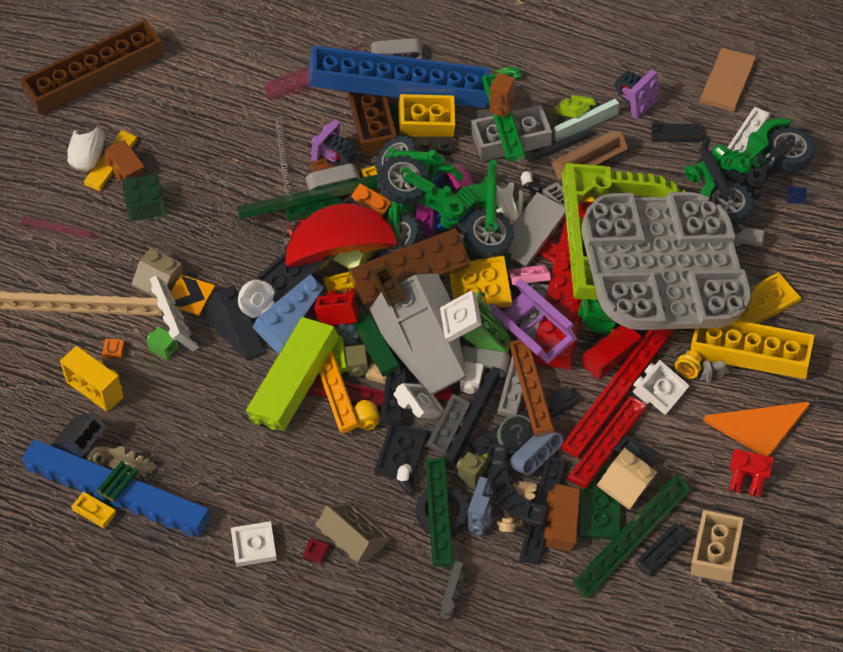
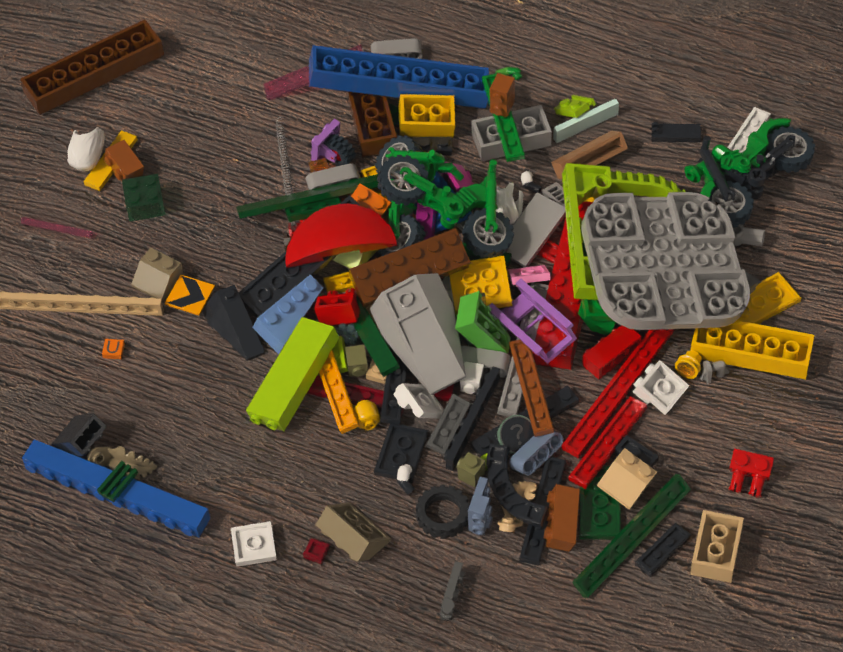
(92, 378): yellow brick -> none
(93, 510): yellow plate -> none
(162, 343): bright green brick -> none
(172, 315): white wing -> none
(255, 298): white tile -> none
(388, 285): dark brown slope -> none
(439, 512): dark green tile -> none
(460, 316): white plate -> none
(559, 145): black bar -> none
(638, 91): medium lavender plate -> none
(727, 79): medium nougat tile -> none
(759, 428): orange tile -> none
(796, 195): clear blue tile -> none

